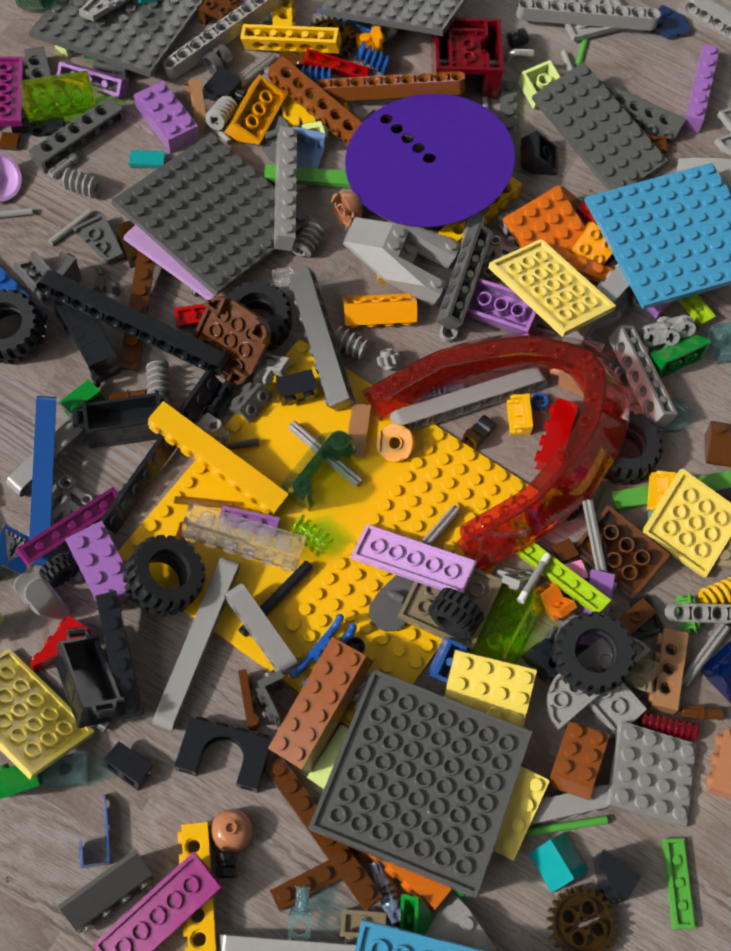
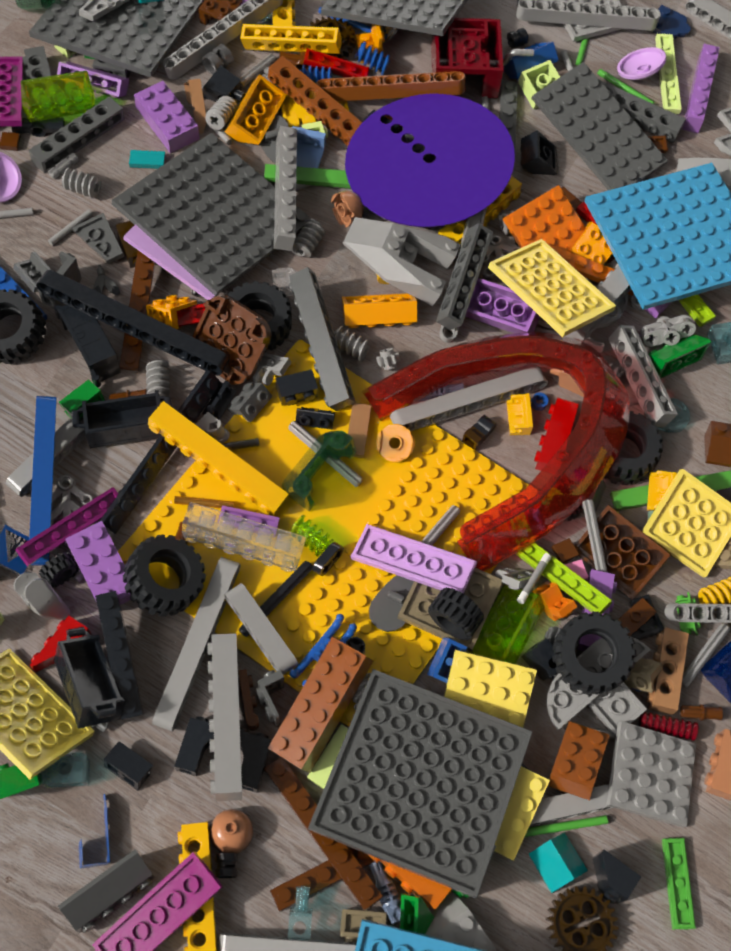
(166, 309): none -> light orange bracket
(225, 719): none -> light grey brick
(319, 419): none -> black hinge
(328, 558): none -> black beam
(542, 52): none -> blue slope
(621, 85): none -> bright green piece
(641, 63): none -> lavender dish
(668, 75): none -> yellowish green plate

